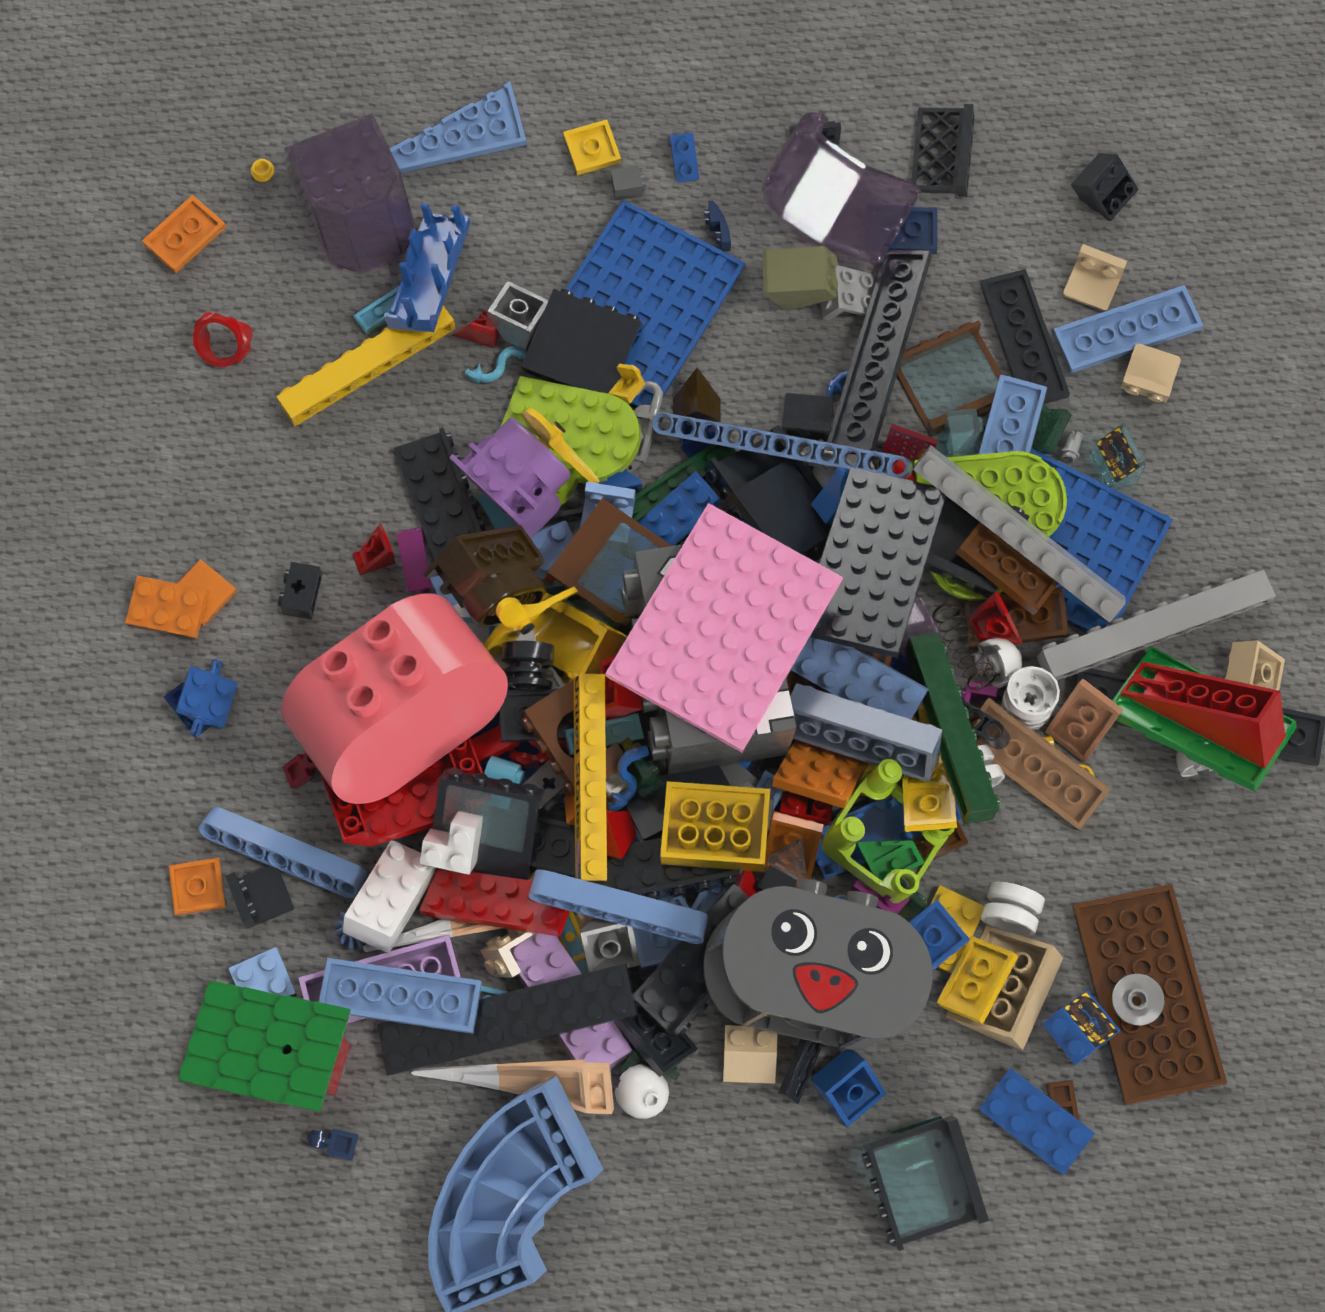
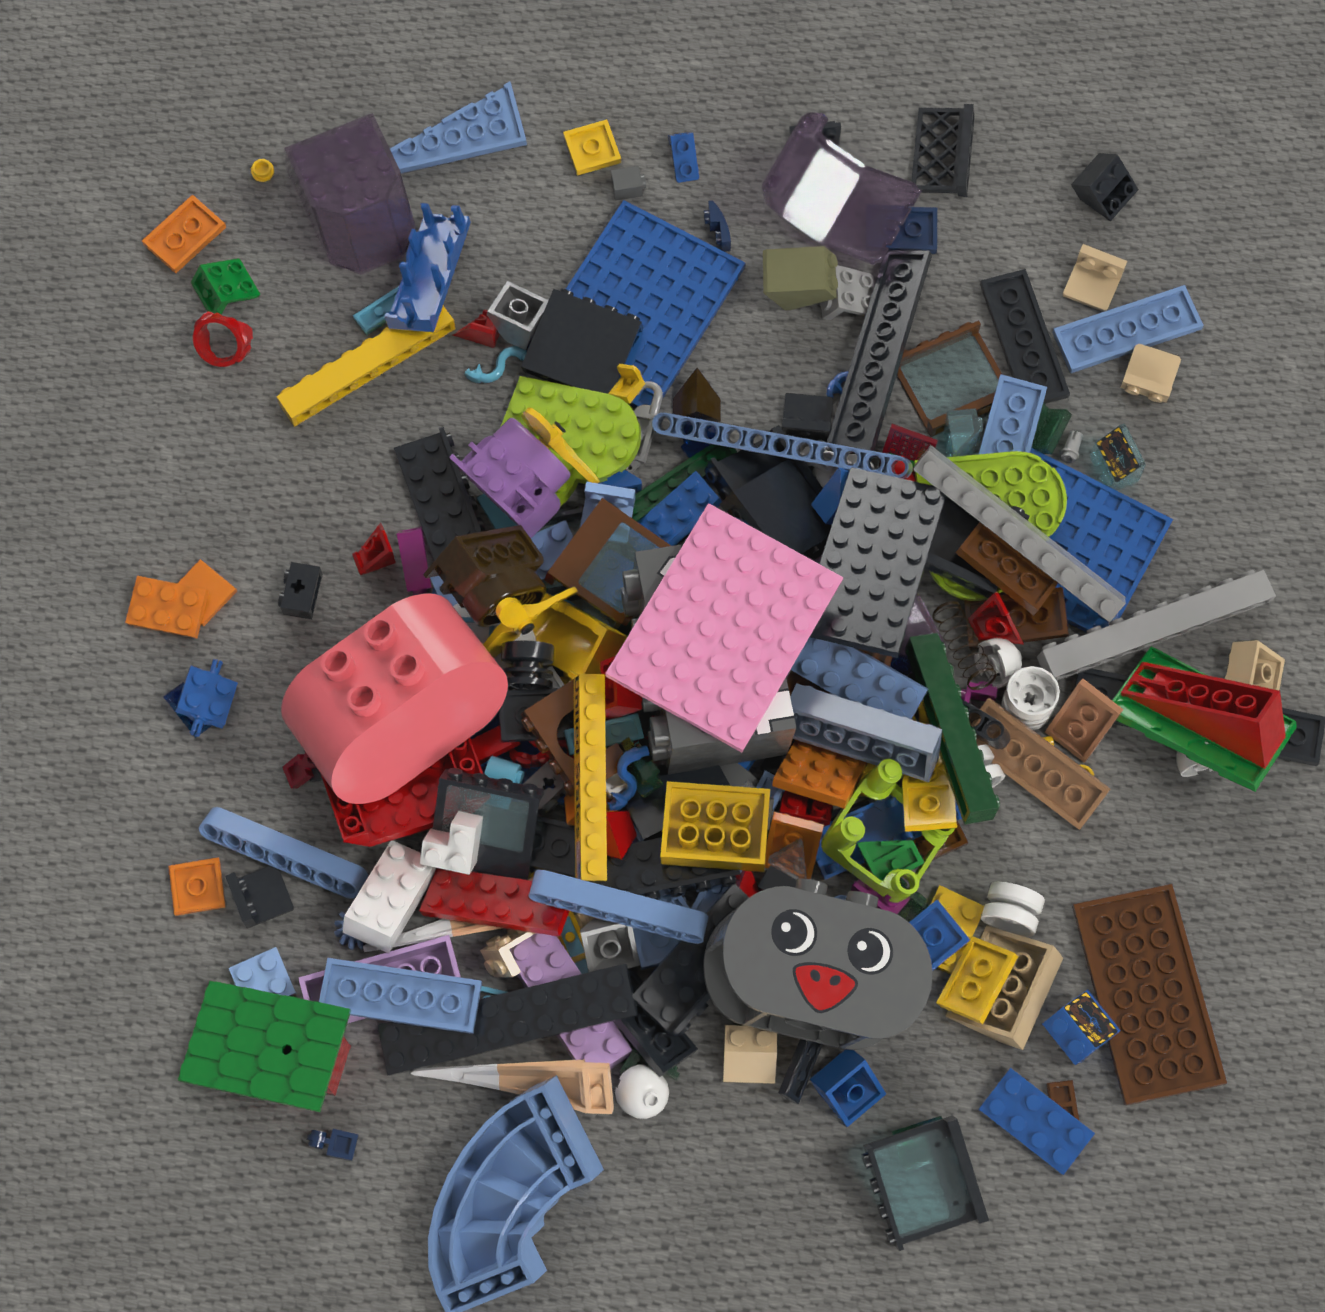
(222, 284): none -> green bracket
(1143, 988): light grey dish -> none

